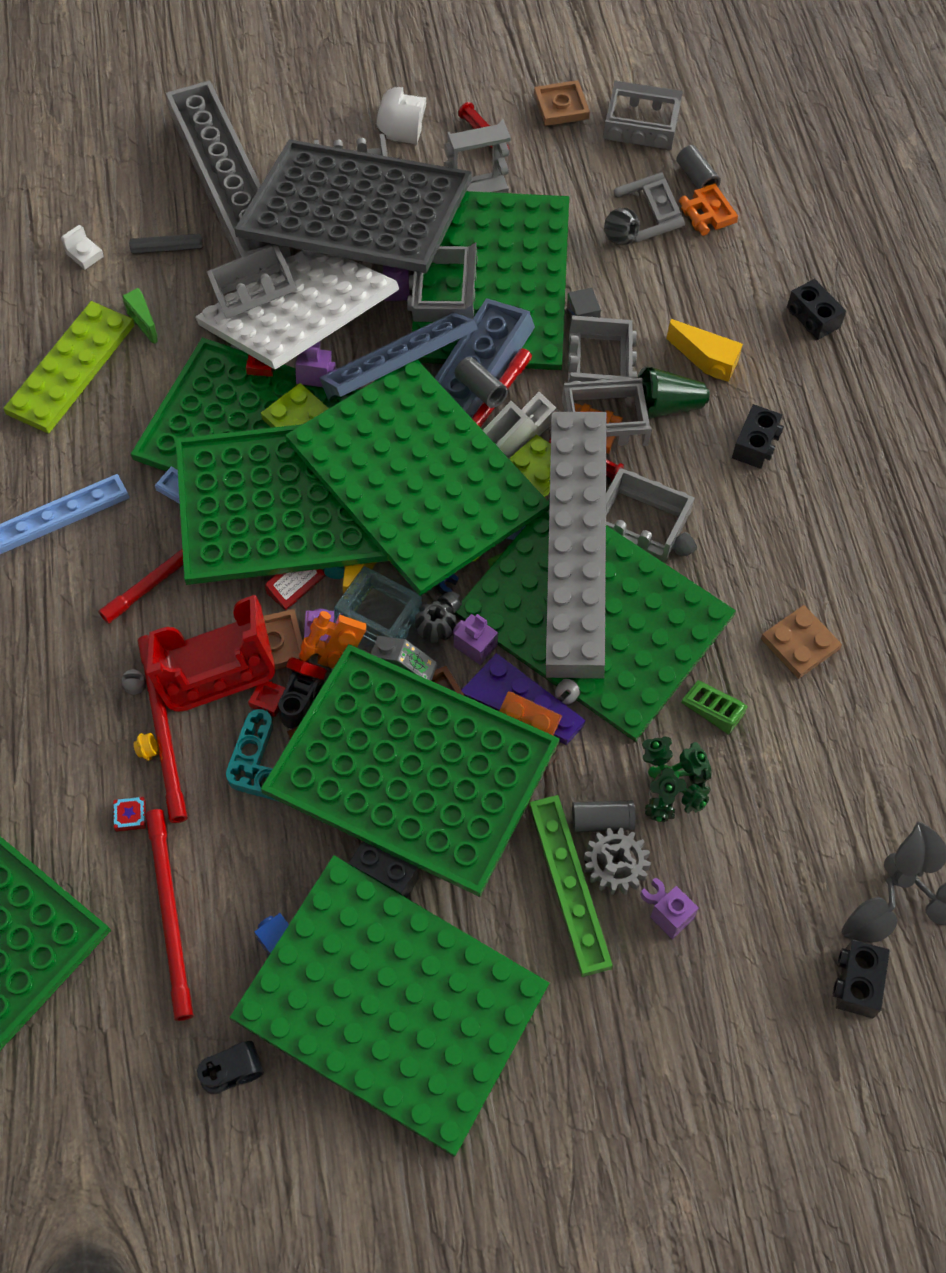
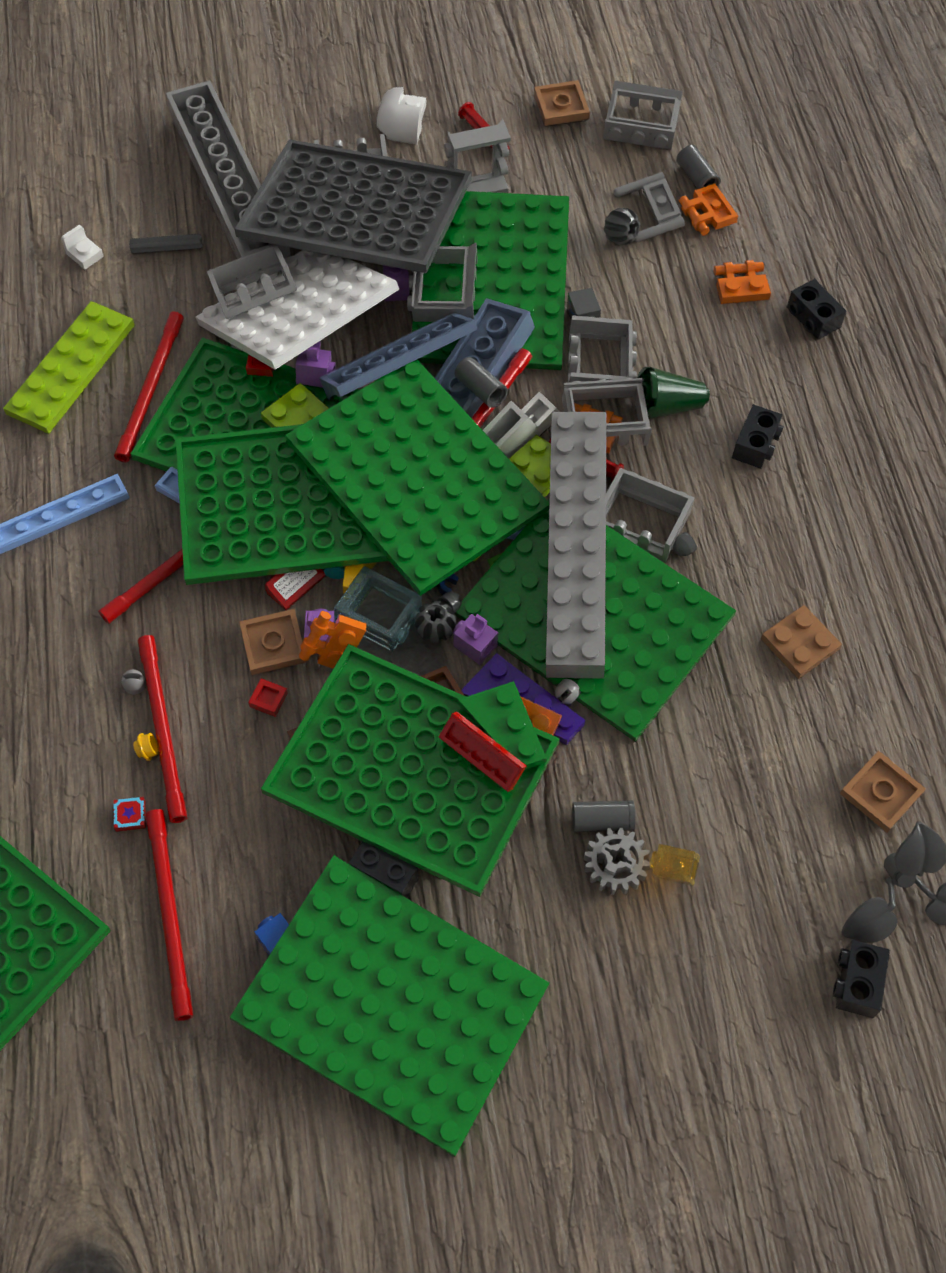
(128, 439): none -> red piece
(139, 312): bright green slope -> none
(212, 663): red windscreen -> none
(233, 1067): black piece -> none
(251, 764): teal beam -> none
(298, 695): black piece -> none
(306, 668): red tile -> none
(404, 655): dark grey slope -> none
(482, 751): none -> red plate
(506, 721): none -> green wing
(570, 886): bright green plate -> none
(667, 780): dark green plant -> none
(671, 910): medium lavender brick -> none
(675, 864): none -> clear yellow brick
(708, 351): yellow slope -> none
(718, 719): bright green slope -> none
(743, 288): none -> orange plate
(882, 791): none -> medium nougat plate

